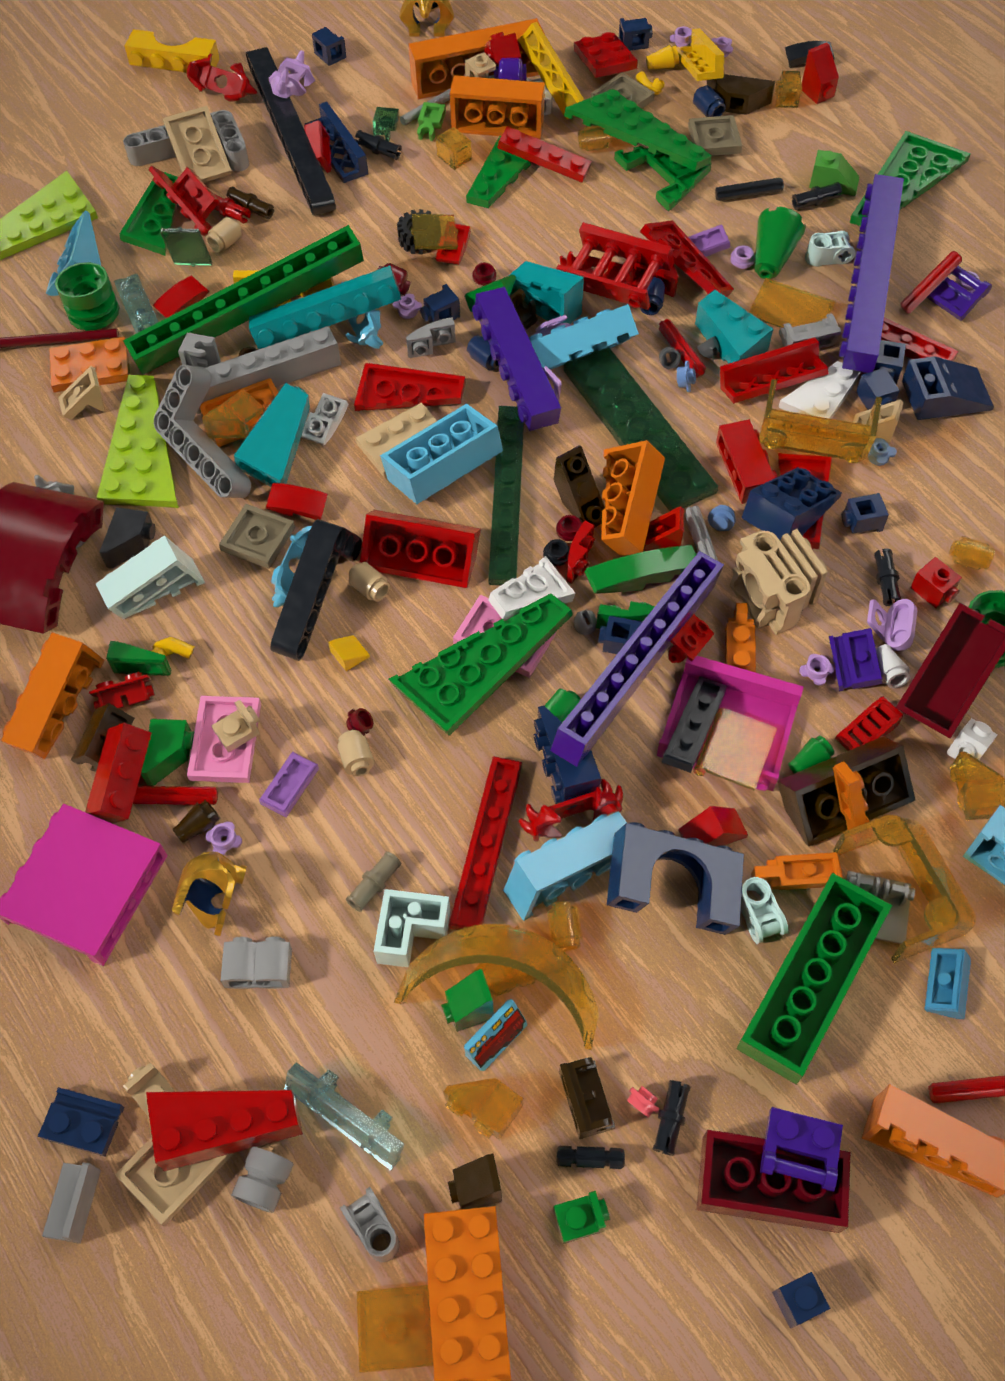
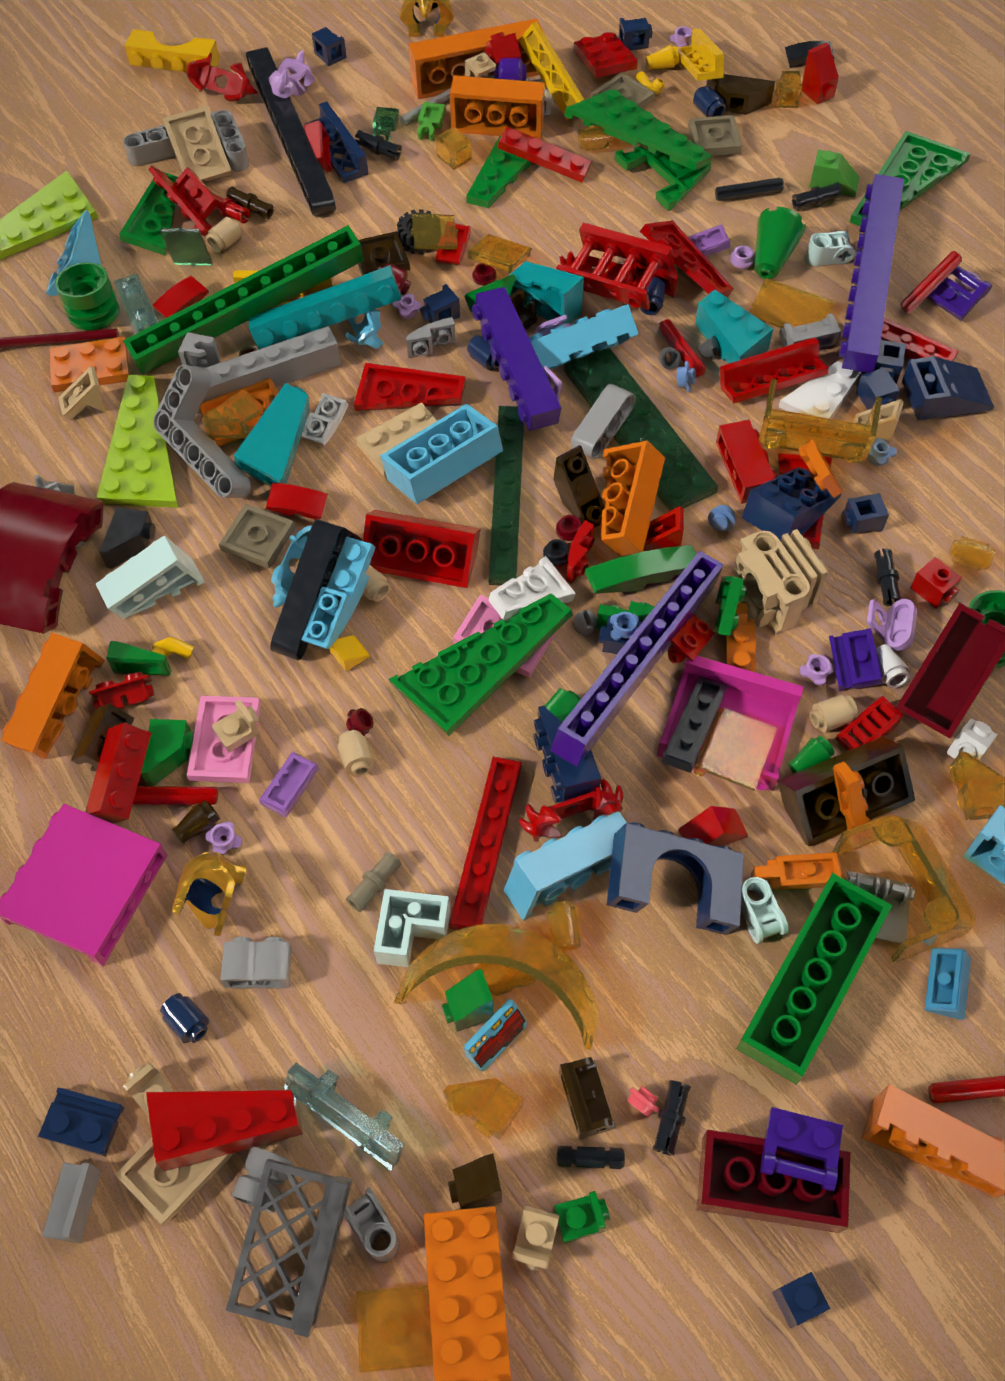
(184, 1018): none -> dark blue brick
(317, 1262): none -> flat silver fence
(341, 596): none -> medium azure slope
(382, 250): none -> dark brown plate
(499, 253): none -> clear yellow plate
(535, 1238): none -> tan bracket
(603, 420): none -> light grey beam
(623, 619): none -> medium blue plate
(699, 531): light grey axle -> none
(724, 45): lavender plate -> none
(729, 594): none -> green plate
(819, 467): none -> orange hinge
(833, 712): none -> tan brick

